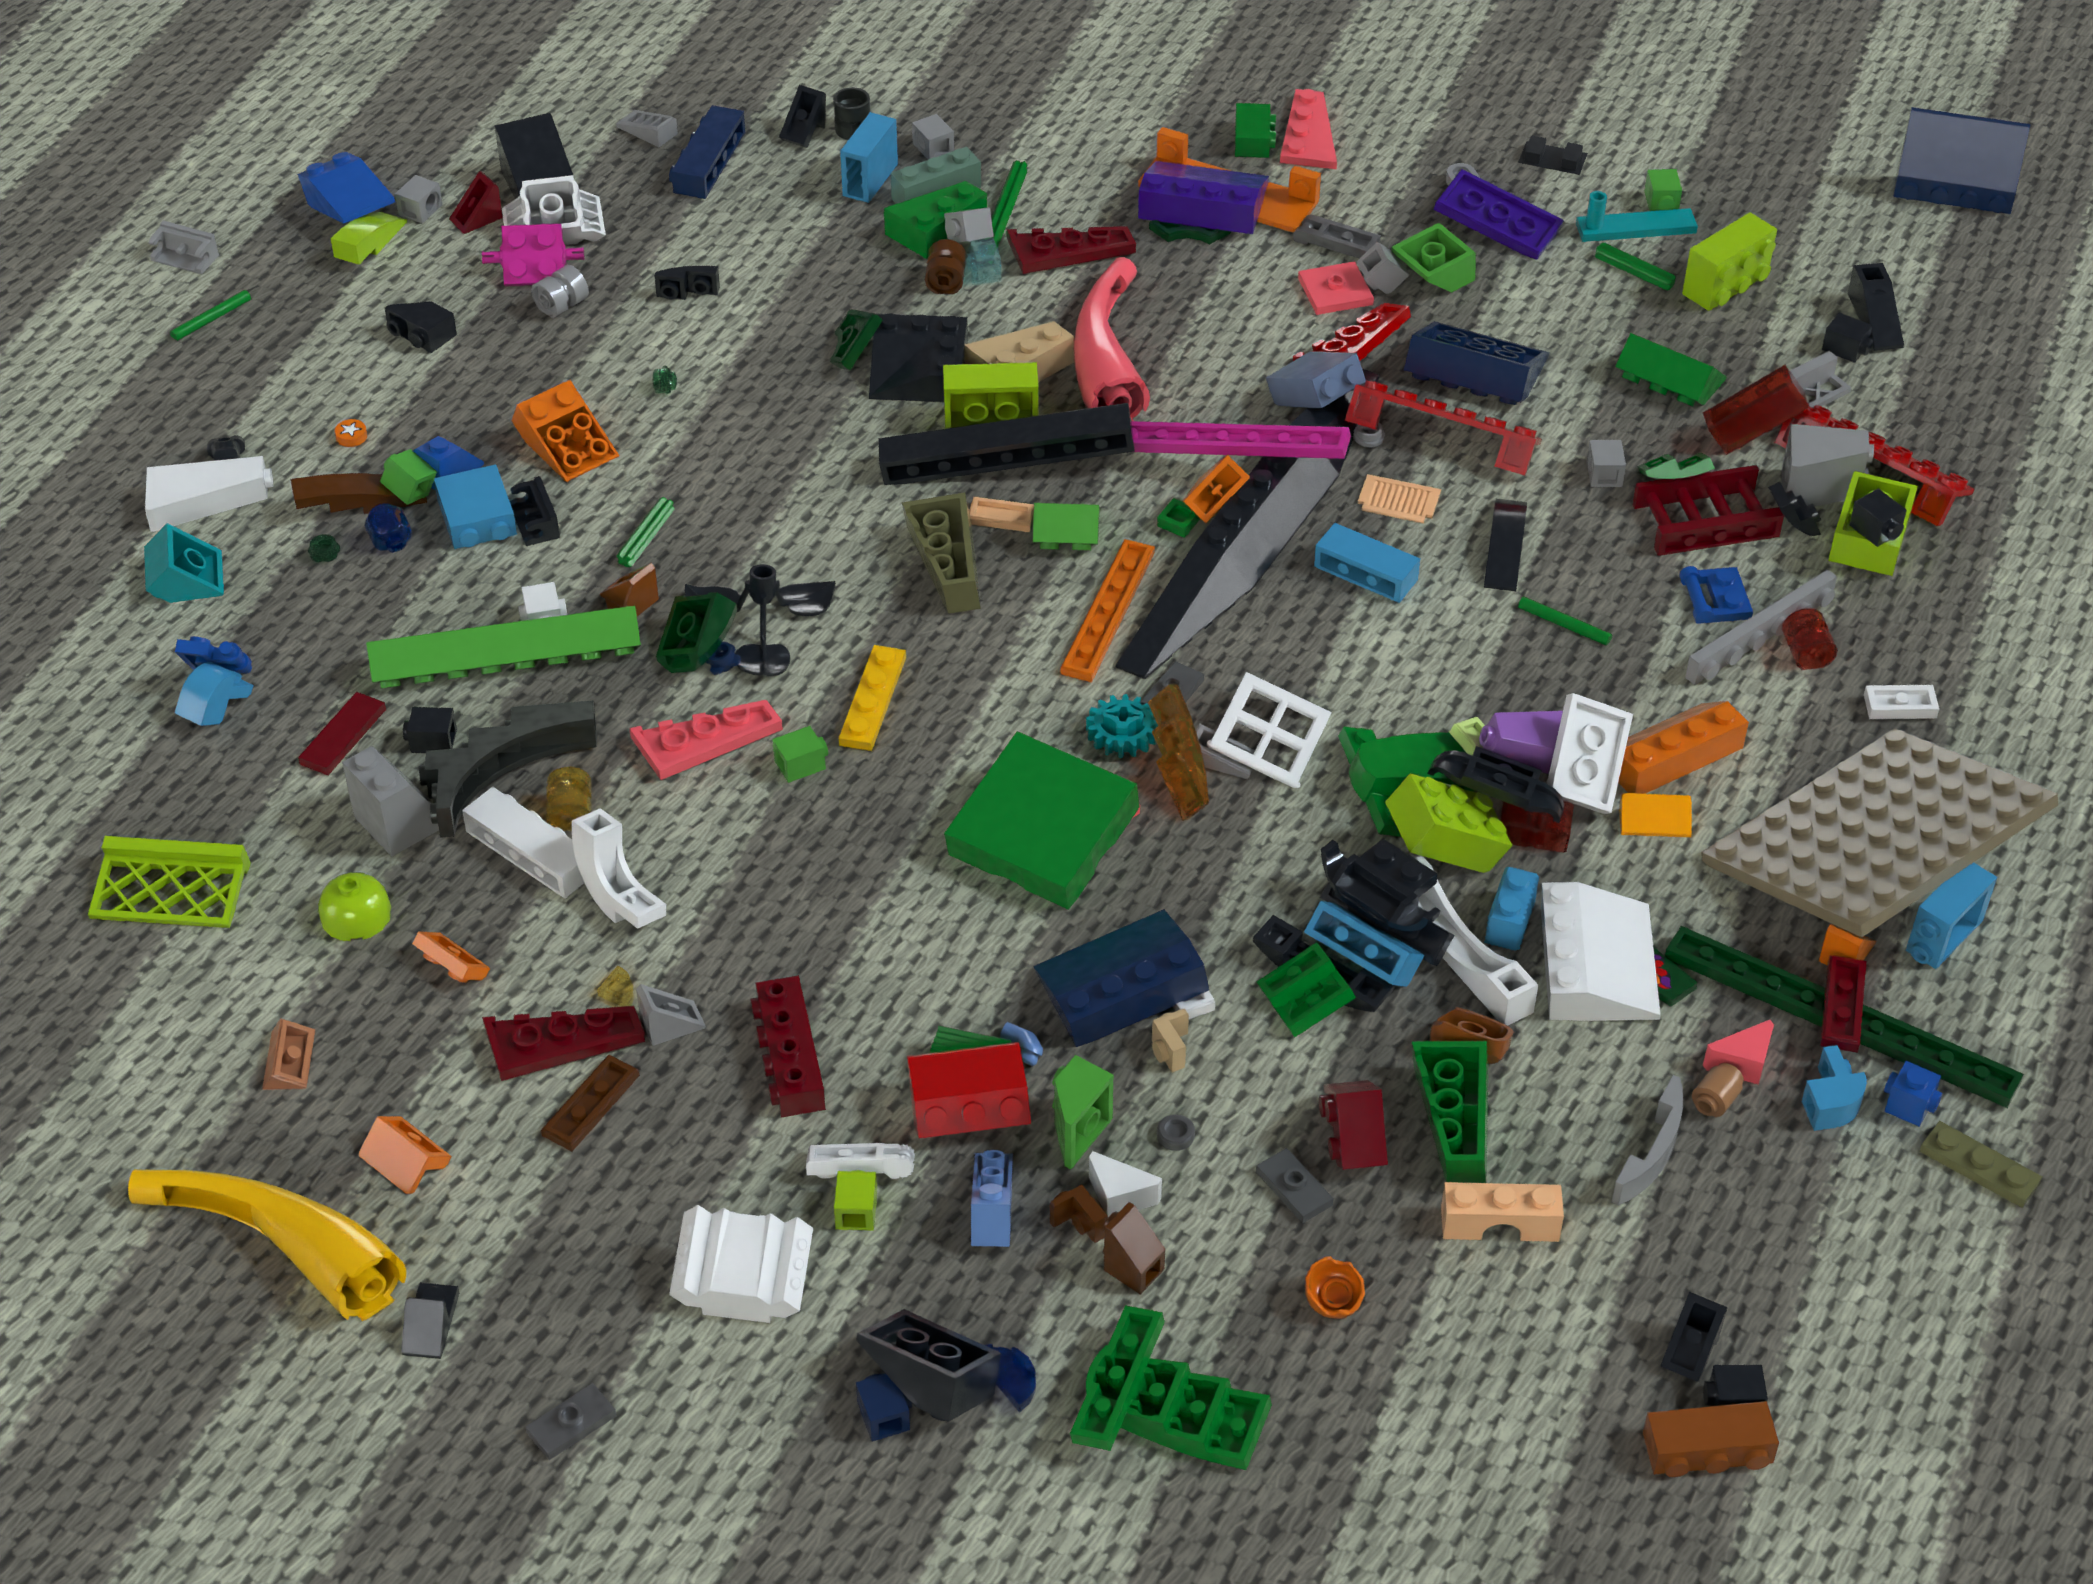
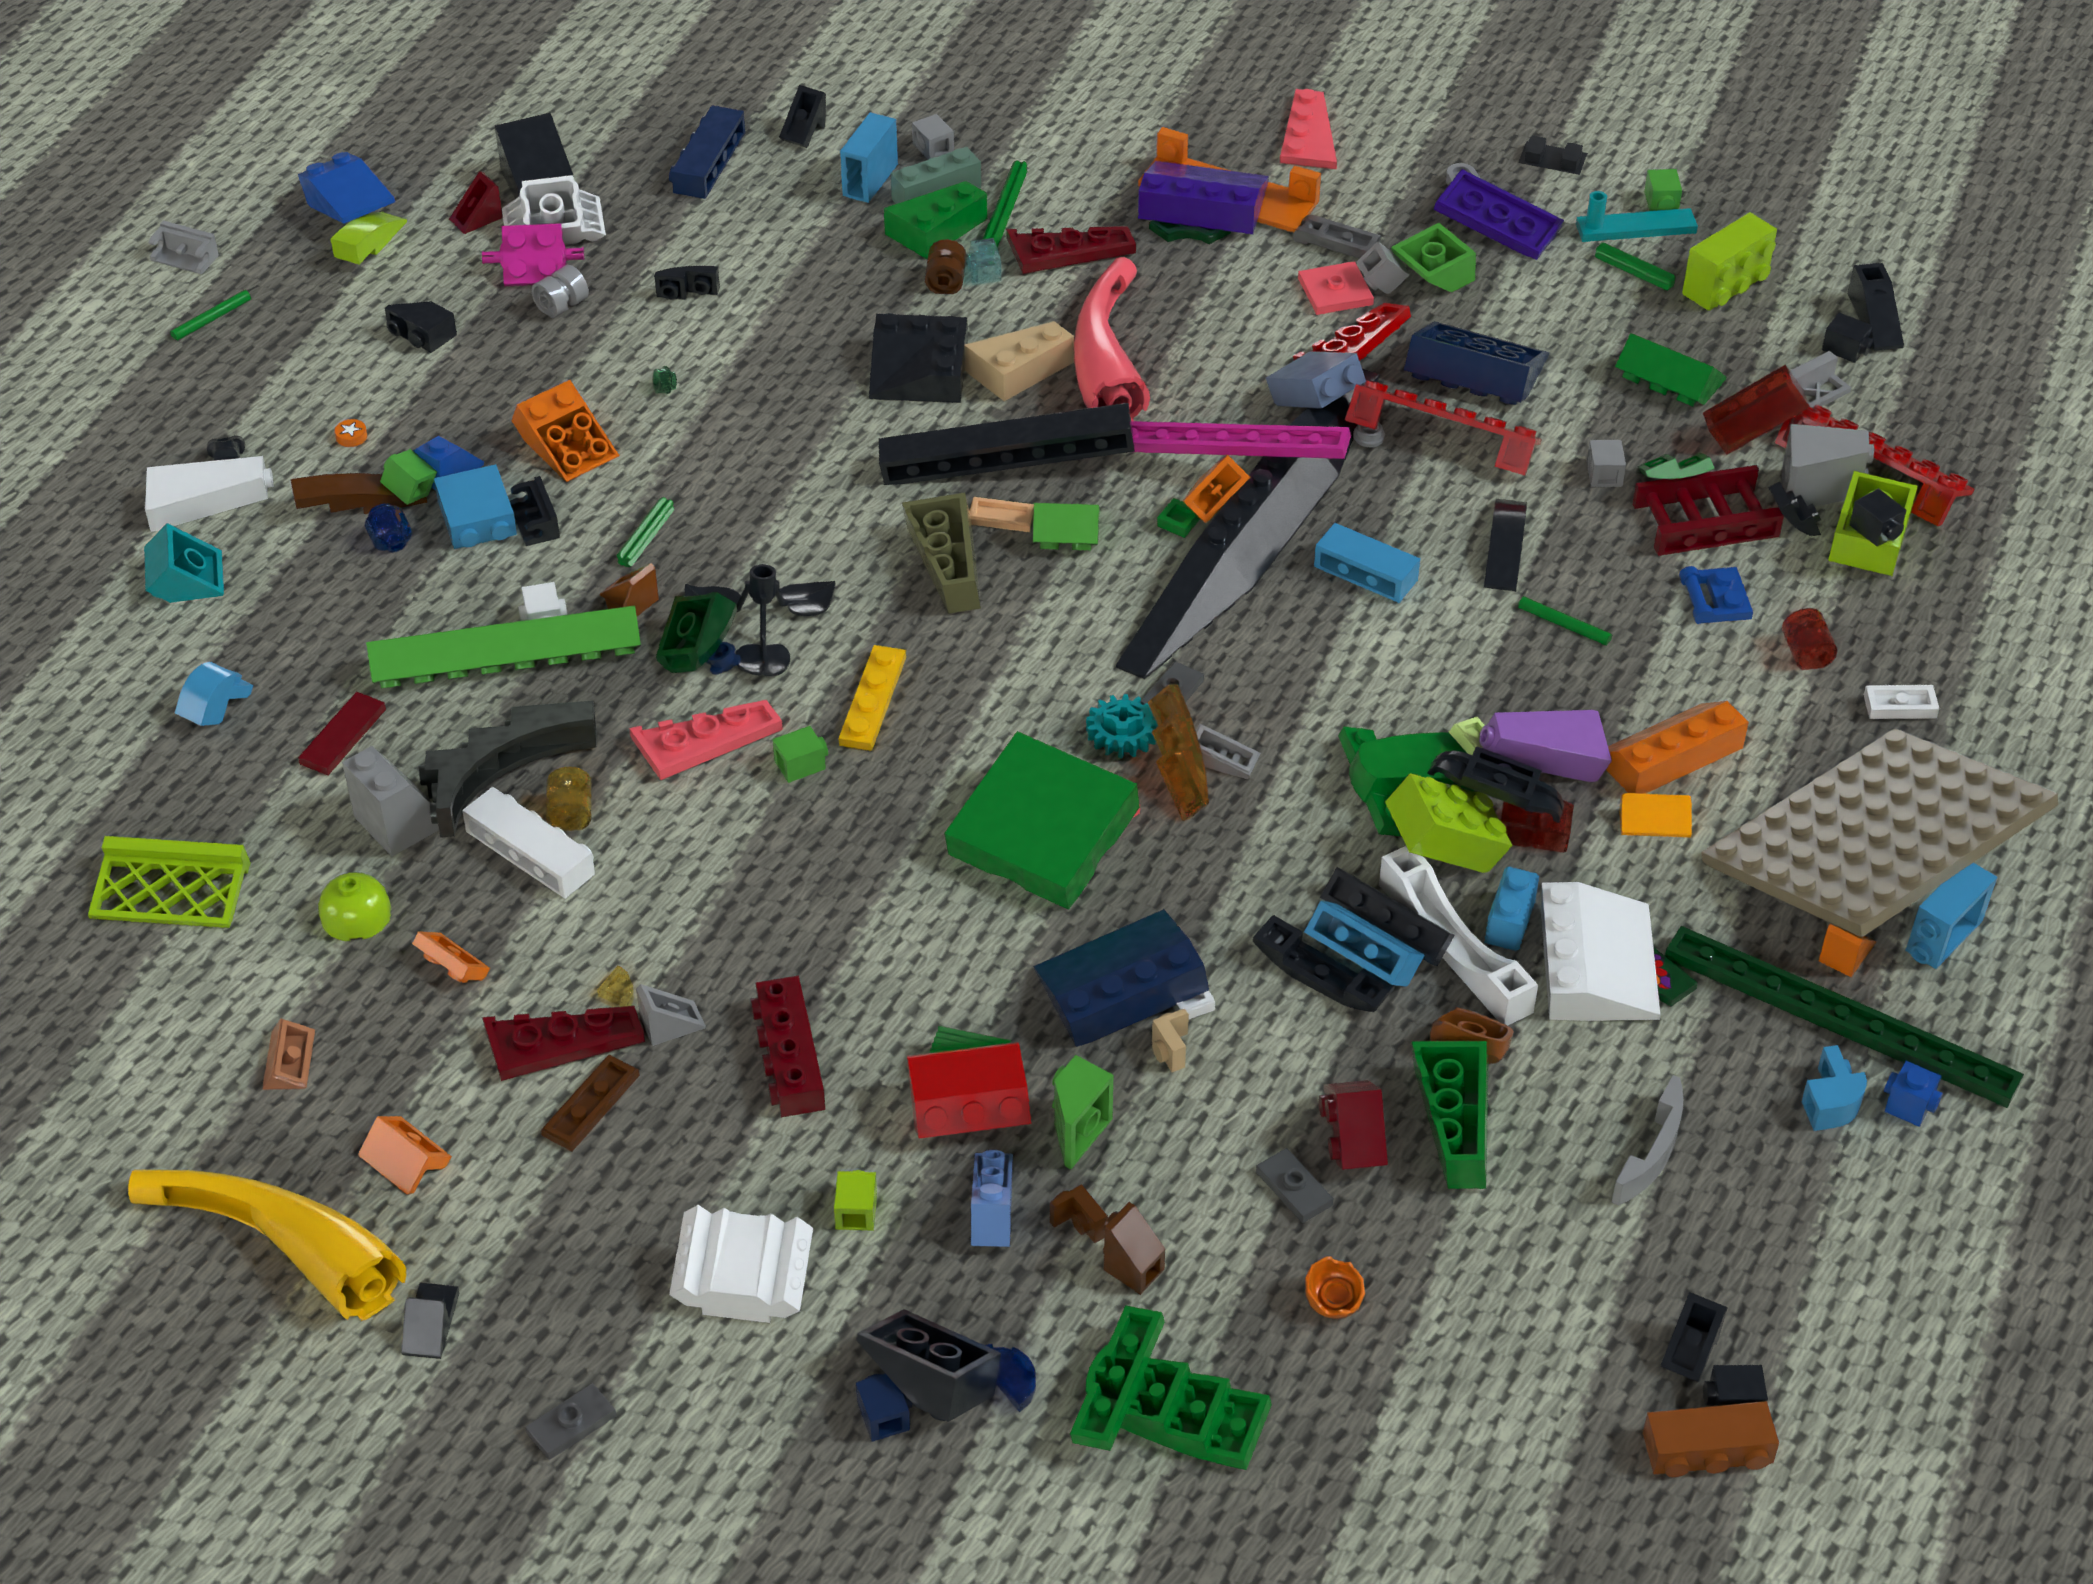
(200, 650): blue plate -> none
(323, 548): clear green plate -> none
(418, 199): light grey brick -> none
(430, 729): black brick -> none
(606, 873): white arch -> none
(649, 126): light grey slope -> none
(850, 110): pearl dark grey wheel -> none
(853, 337): dark green tile -> none
(891, 1159): white hinge -> none
(969, 225): light grey brick -> none
(989, 393): lime brick -> none
(1027, 1040): medium blue arm -> none
(1107, 610): orange tile -> none
(1121, 1183): white slope -> none
(1175, 1132): flat silver tile -> none
(1254, 130): green brick -> none
(1270, 730): white window -> none
(1306, 989): green slope -> none
(1381, 884): black plate -> none
(1398, 498): light nougat window -> none
(1474, 1207): light nougat arch -> none
(1589, 753): white plate -> none
(1718, 1090): medium nougat brick -> none
(1743, 1050): coral slope -> none
(1758, 628): light grey plate -> none
(1843, 1003): dark red tile -> none
(1961, 160): dark blue slope -> none
(1981, 1164): olive plate -> none

